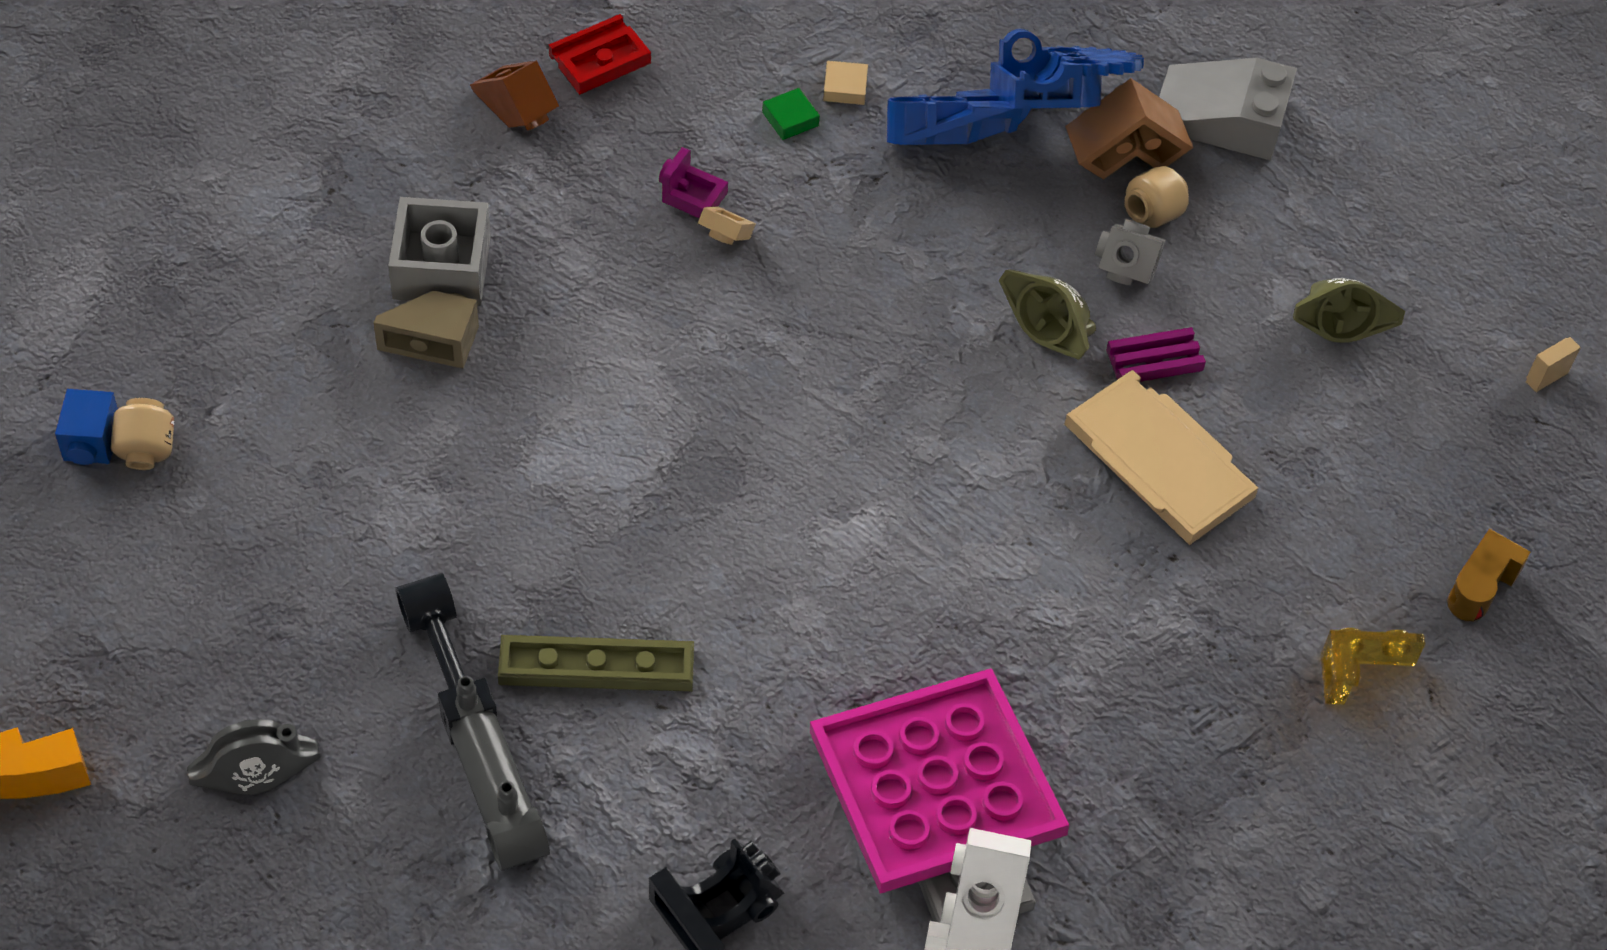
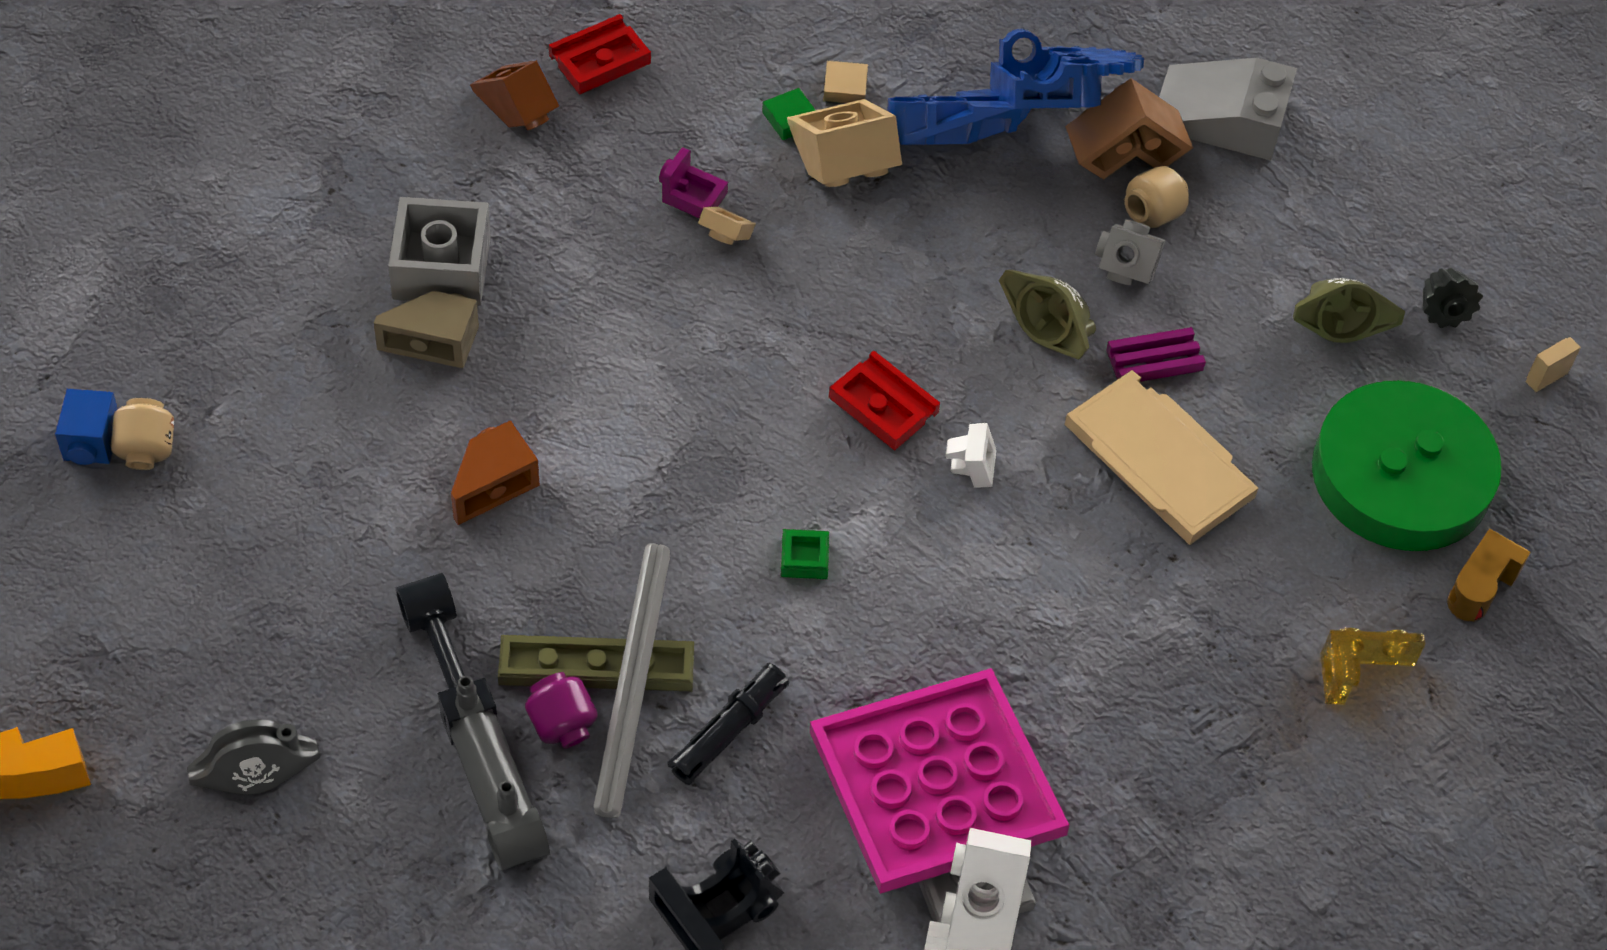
(493, 471): none -> dark orange slope
(561, 710): none -> magenta head
(632, 681): none -> light grey axle
(743, 708): none -> black pin
(805, 554): none -> green tile
(847, 142): none -> tan slope
(884, 400): none -> red plate
(973, 455): none -> white tile
(1406, 465): none -> green brick
(1450, 298): none -> pearl dark grey piece

